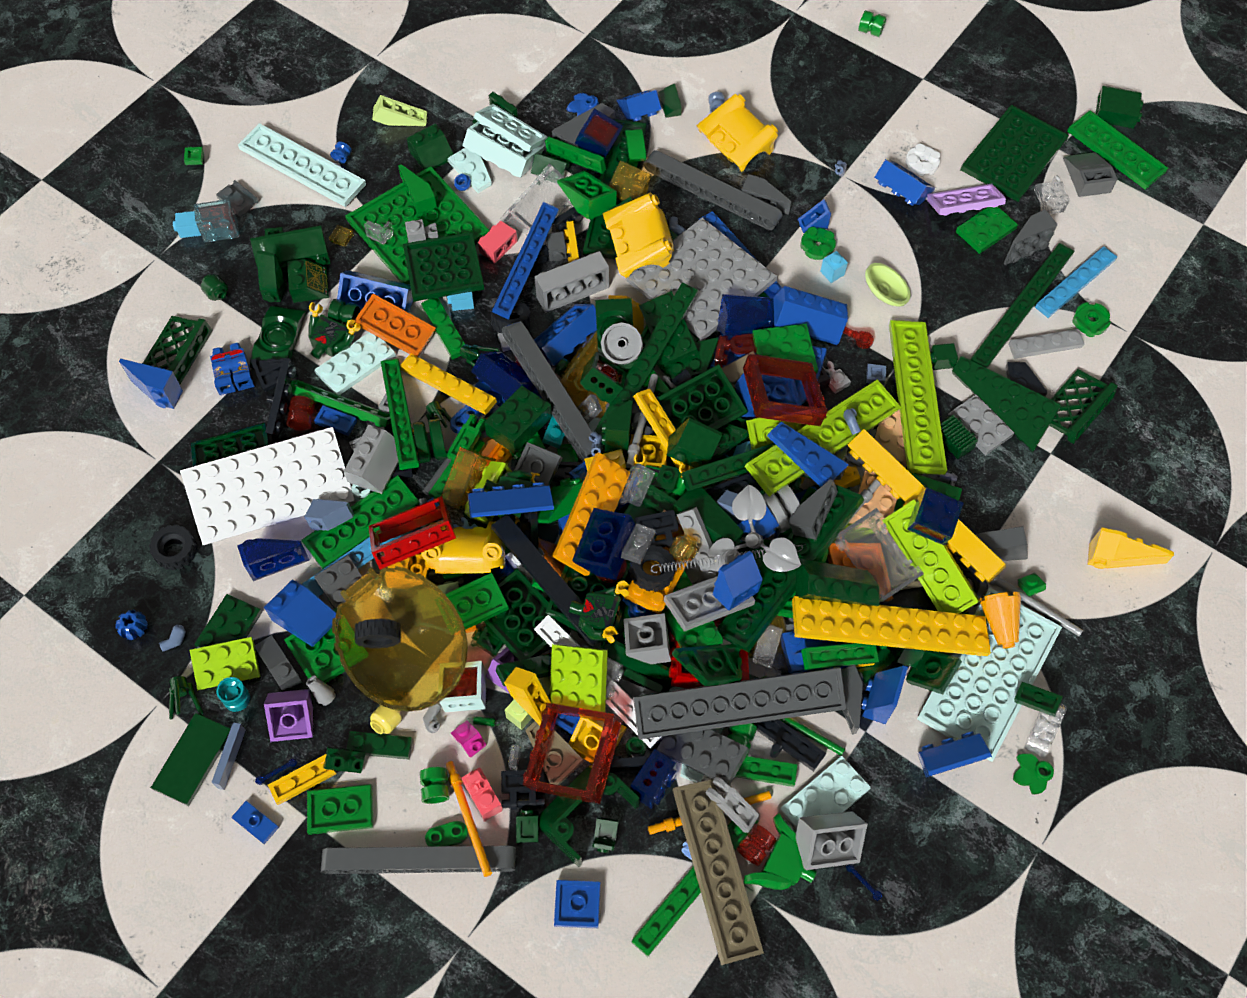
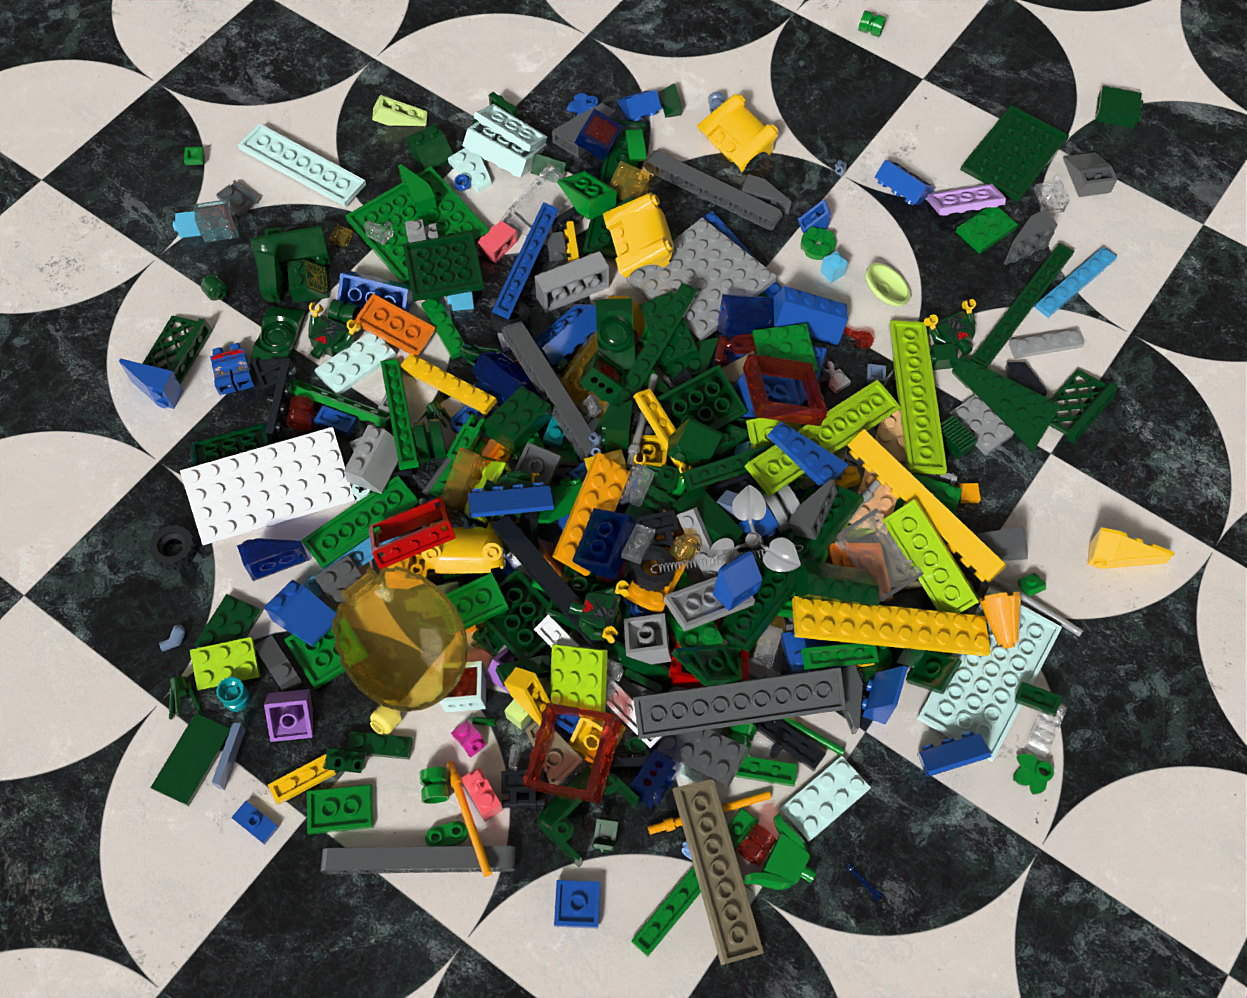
(131, 625): blue piece -> none
(260, 780): clear blue hinge -> none
(322, 692): light grey cone -> none
(327, 514): sand blue slope -> none
(340, 152): blue wheel -> none
(378, 633): black tyre -> none
(430, 719): light grey arm -> none
(527, 825): dark green bracket -> none
(575, 155): green plate -> none
(632, 347): light grey wheel -> none
(673, 225): sand blue arm -> none
(733, 805): light grey hinge -> none
(830, 839): light grey slope -> none
(849, 416): sand blue arm -> none
(931, 158): white plate -> none
(935, 516): clear blue piece -> none
(954, 329): none -> dark green torso
(969, 493): none -> light orange tile
(1089, 327): green plate -> none
(1117, 149): green plate -> none

